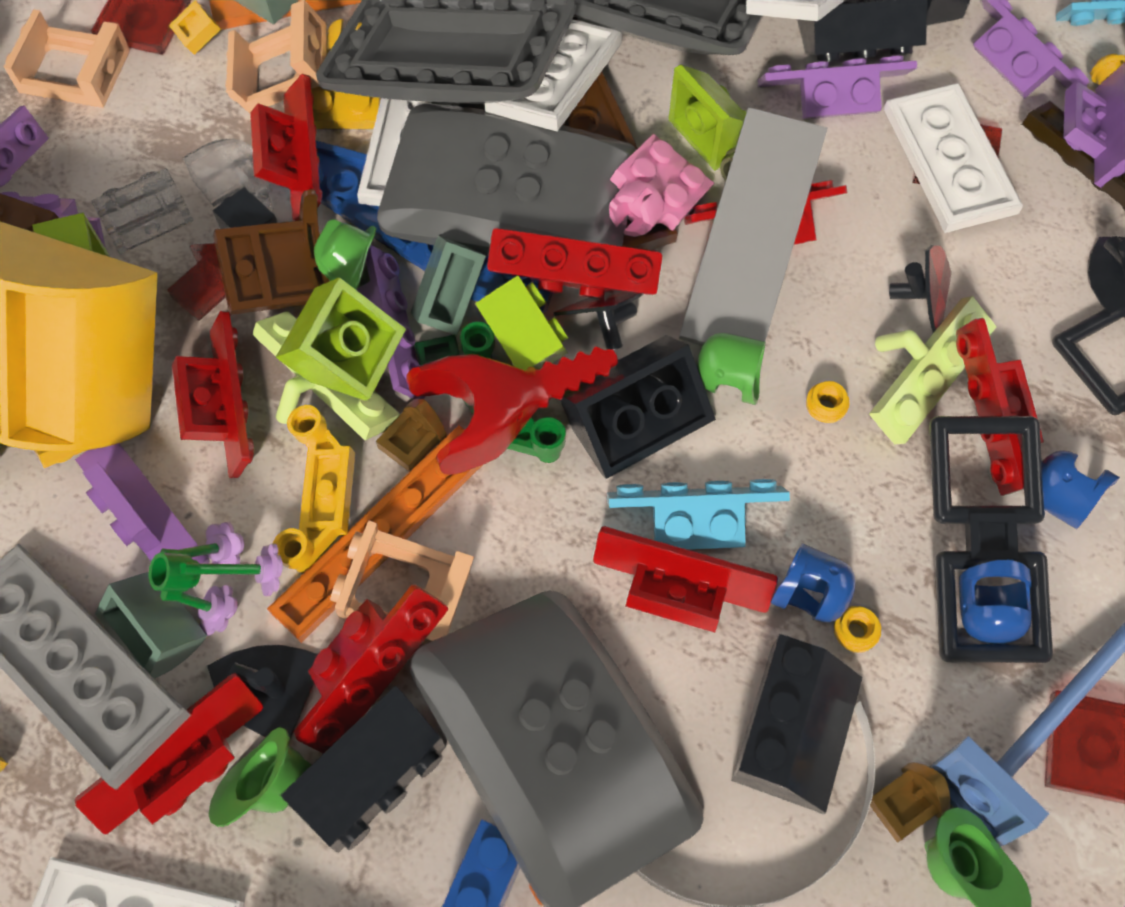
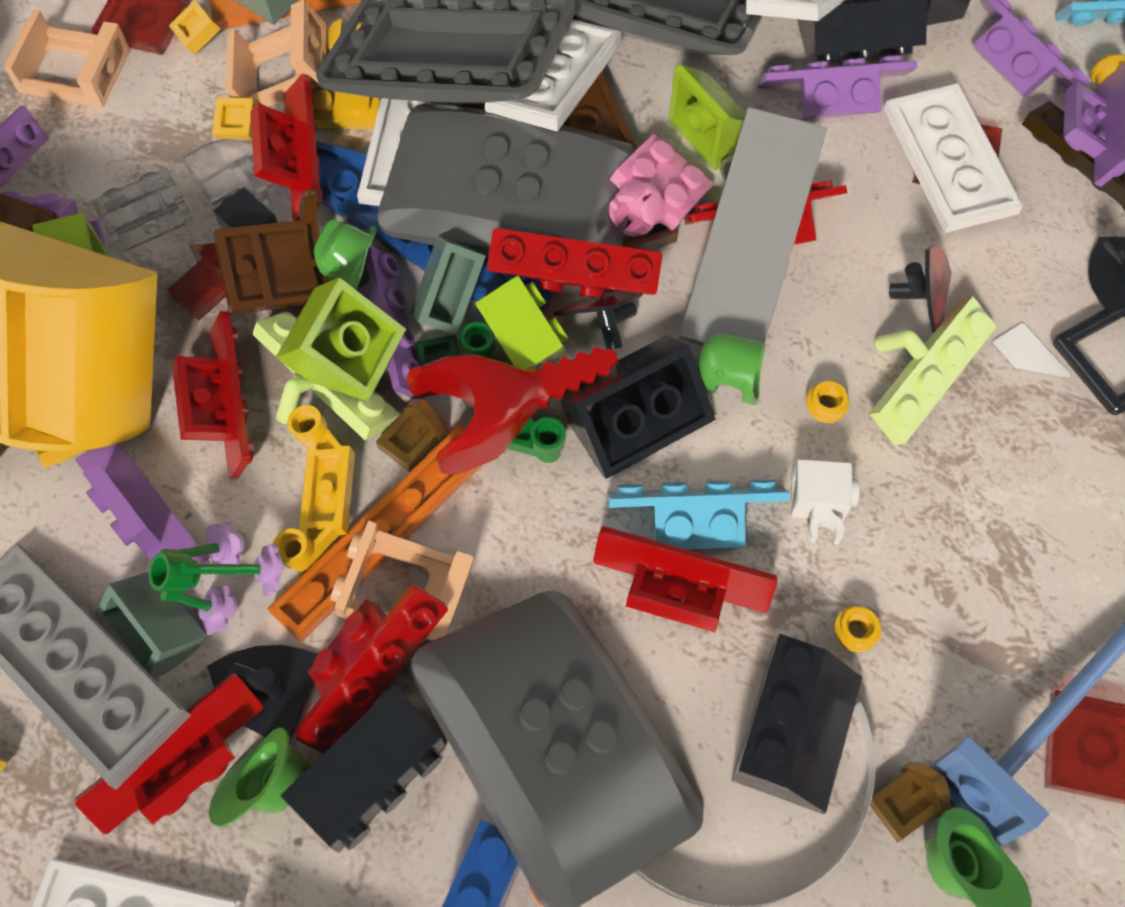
(233, 118): none -> yellow plate
(821, 574): blue helmet -> none
(823, 494): none -> white brick
(990, 537): black bar -> none
(996, 612): blue helmet -> none
(997, 391): red bracket -> none
(1028, 352): none -> white sticker
(1069, 492): blue helmet -> none

